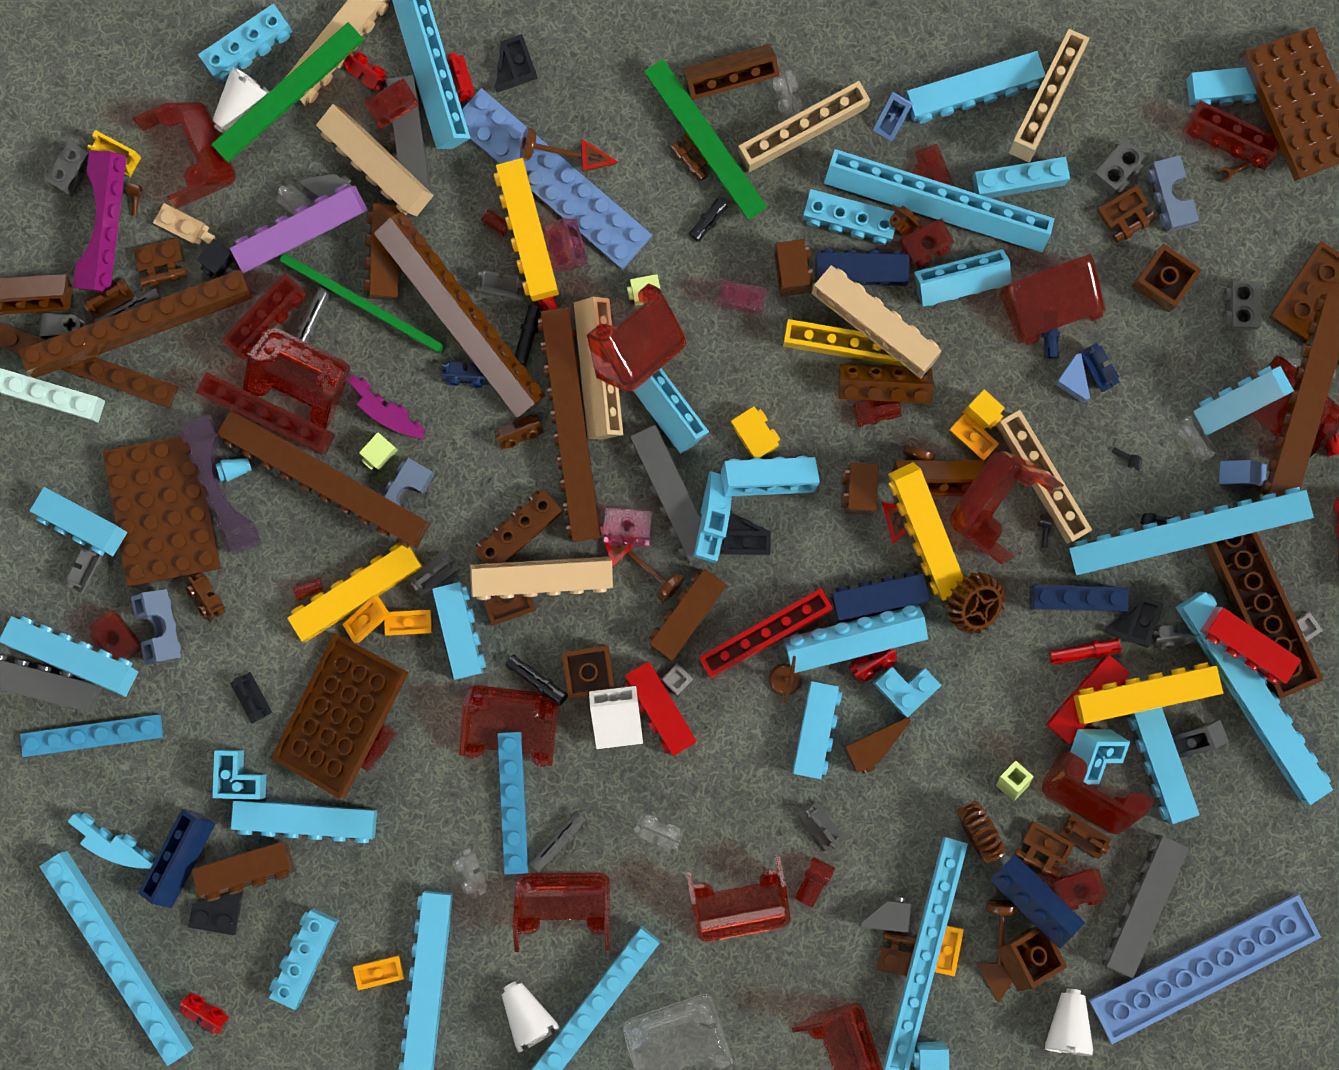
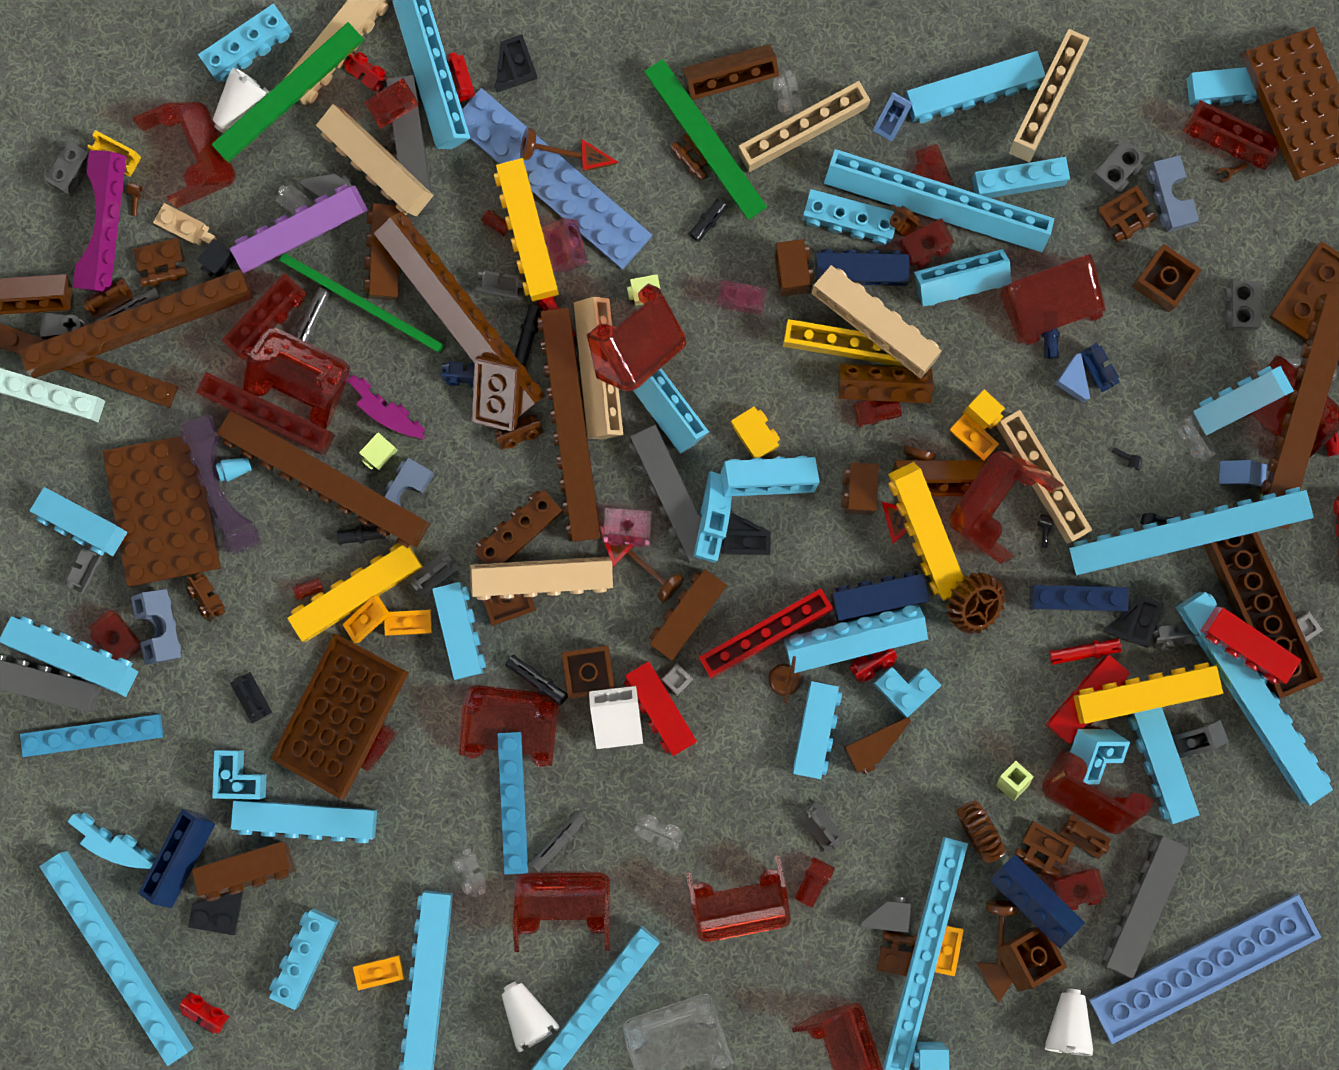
(360, 534): none -> black pin
(496, 393): none -> tile

